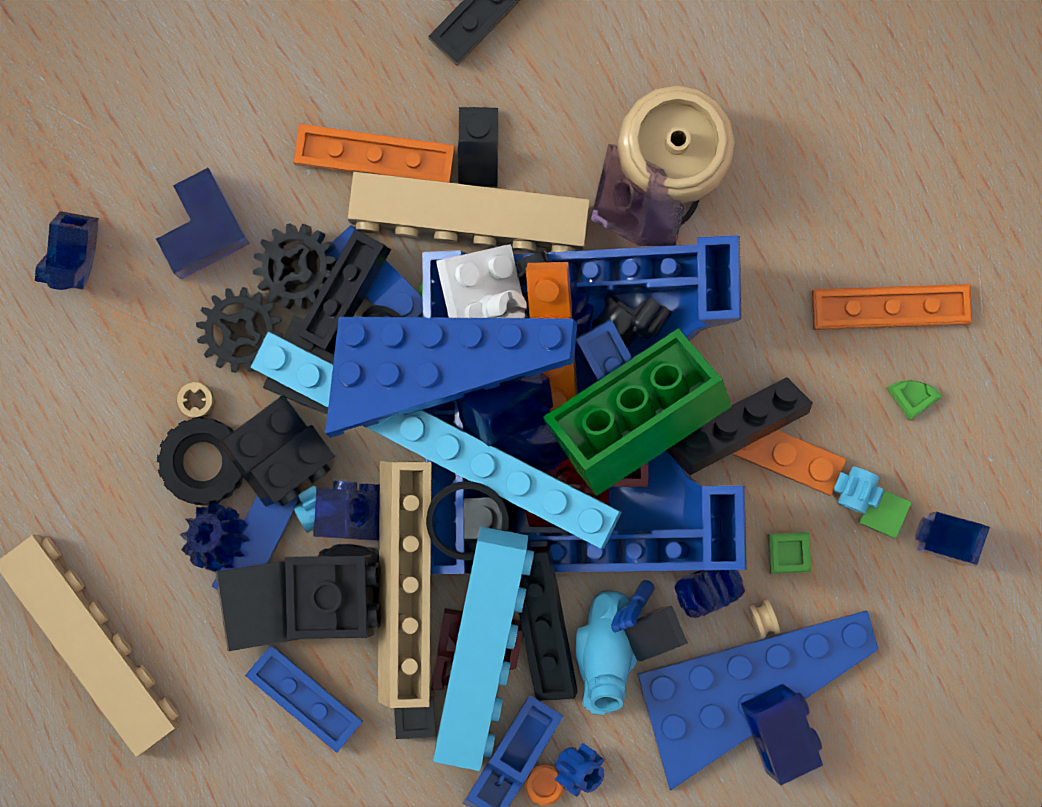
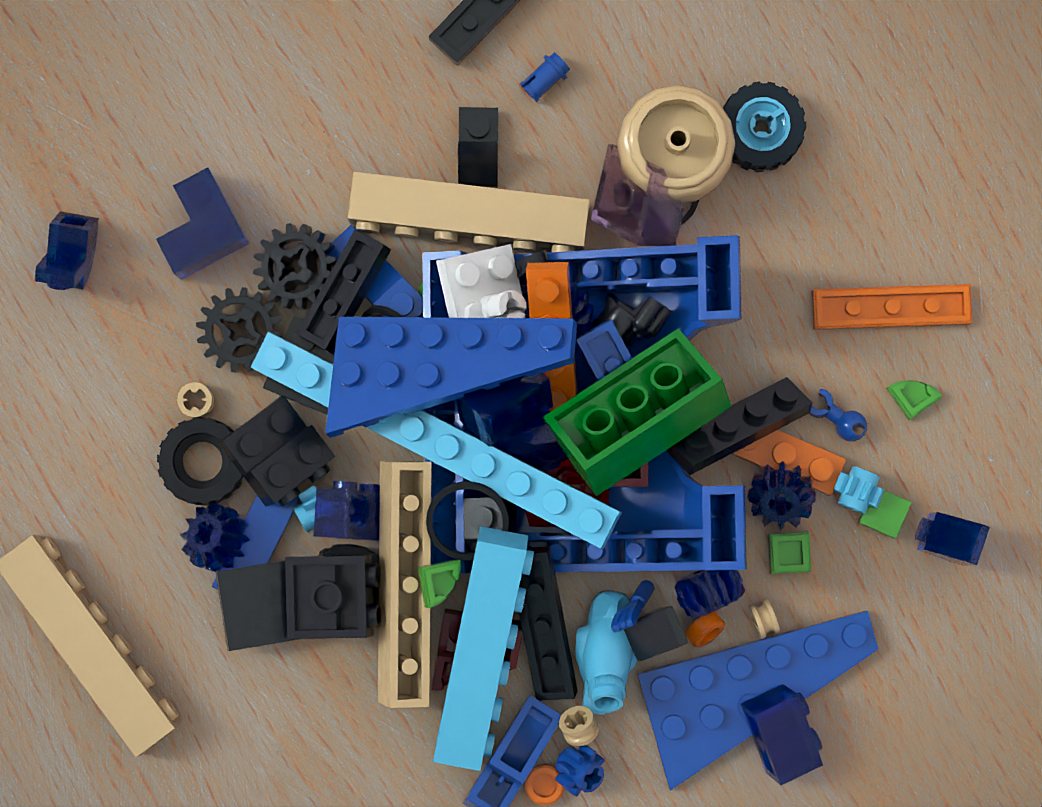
(304, 698): blue plate -> none
(373, 154): orange plate -> none
(415, 721): black plate -> none
(438, 581): none -> bright green tile
(545, 76): none -> blue pin
(582, 733): none -> tan bush
(705, 629): none -> orange tile
(766, 499): none -> clear blue gear
(785, 123): none -> black wheel
(844, 421): none -> blue arm

